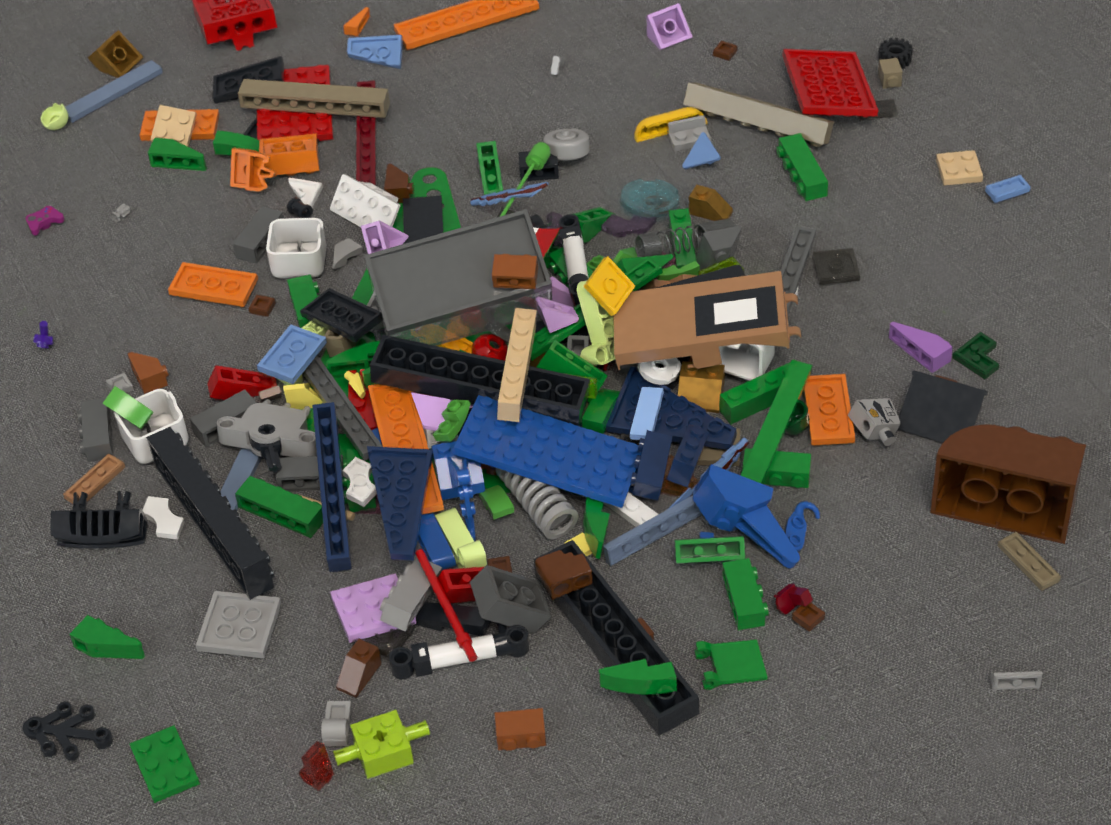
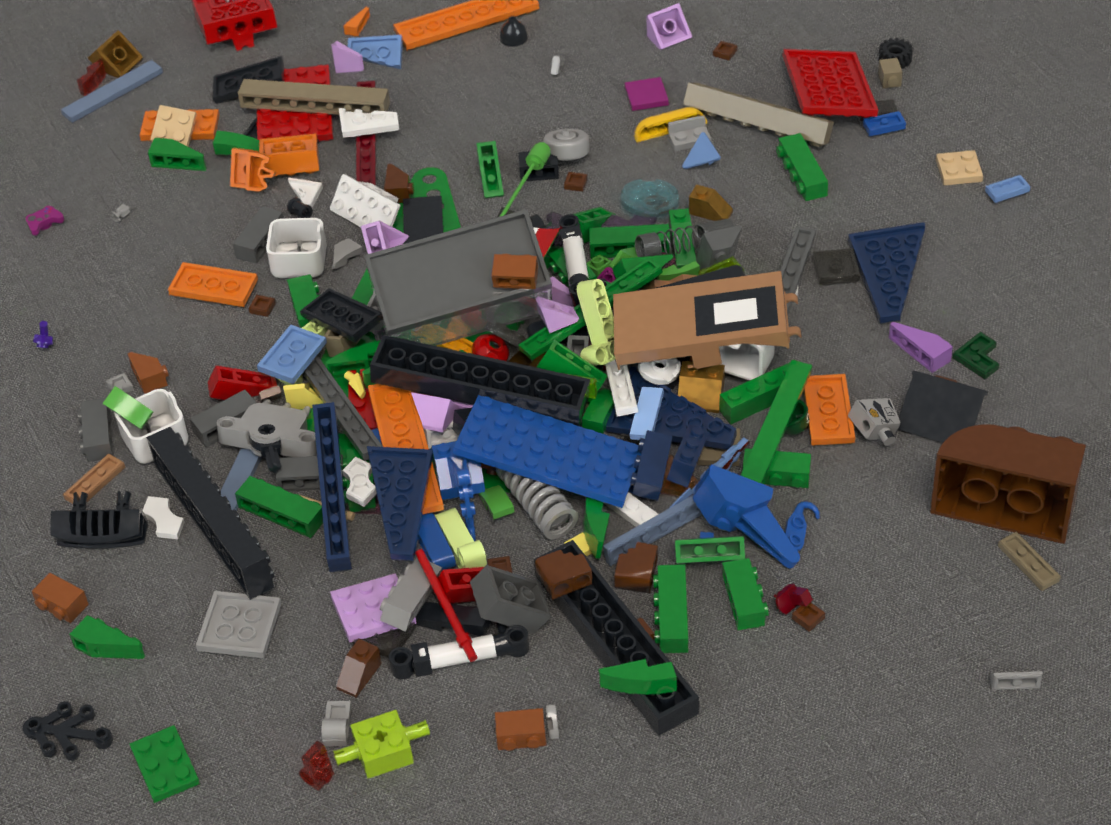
(55, 117): yellowish green hair -> none
(59, 598): none -> dark orange brick
(92, 79): none -> clear red slope
(346, 59): none -> lavender slope
(361, 123): none -> white wing
(454, 419): bright green slope -> none
(494, 198): medium blue sword -> none
(513, 33): none -> black helmet
(516, 365): tan brick -> none
(552, 722): none -> light grey tile
(575, 181): none -> reddish brown tile
(609, 286): yellow tile -> none
(610, 240): none -> green brick
(621, 389): none -> white tile
(637, 568): none -> reddish brown piece
(646, 93): none -> magenta tile
(672, 609): none -> green brick
(731, 662): green flag -> none
(884, 123): none -> blue plate
(887, 265): none -> dark blue wing

